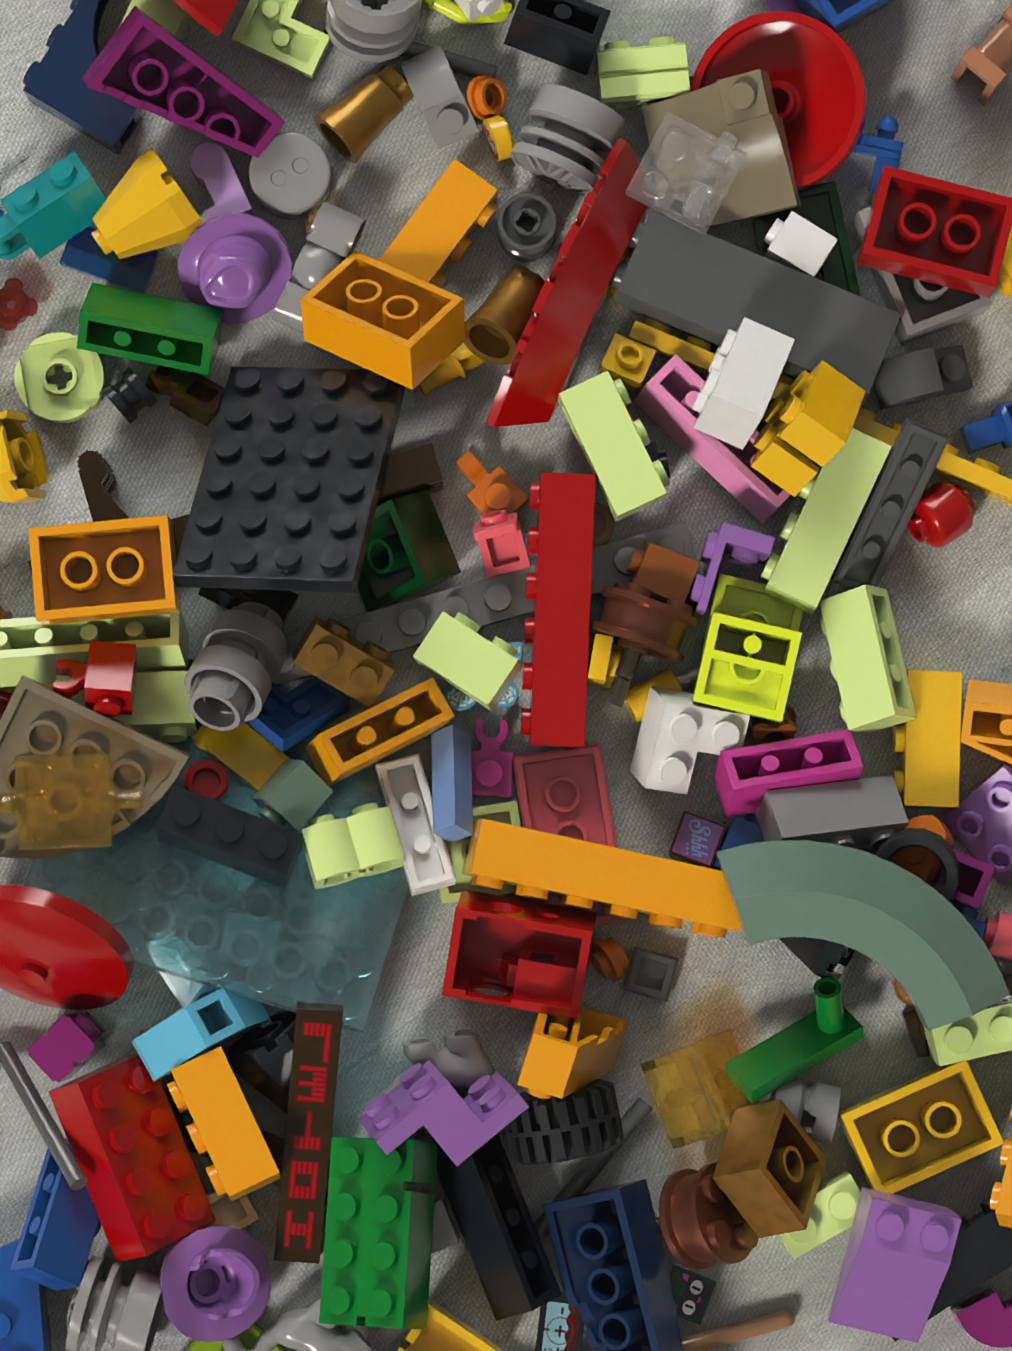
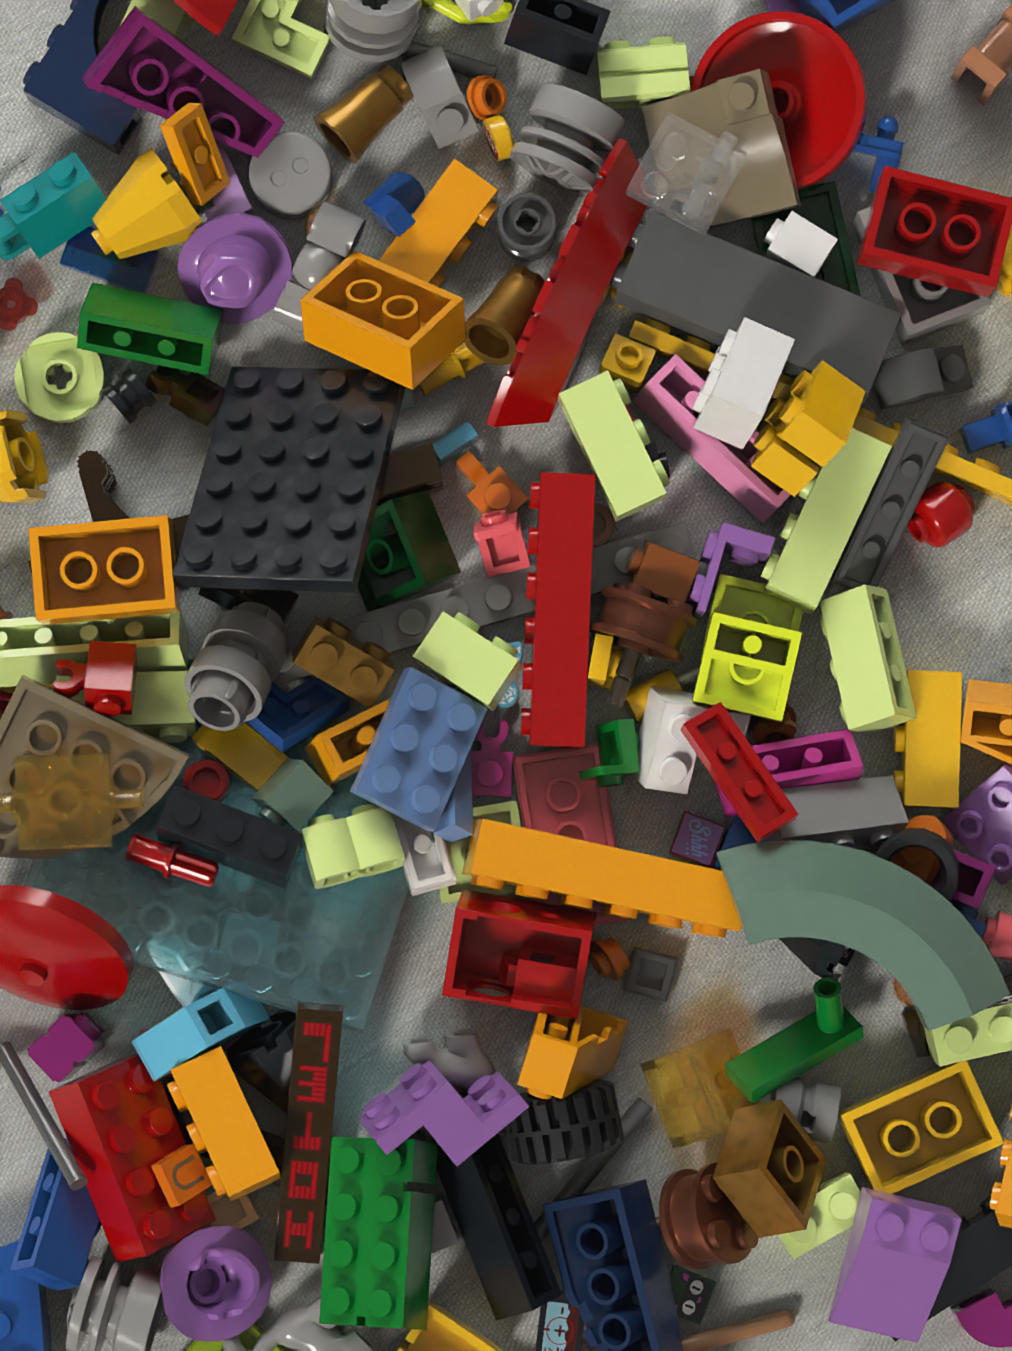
(172, 860): none -> red axle
(181, 1175): none -> orange tile
(195, 153): none -> light orange plate
(395, 202): none -> blue piece
(419, 749): none -> medium blue plate
(455, 442): none -> medium azure tile
(617, 753): none -> green bracket
(739, 772): none -> red plate

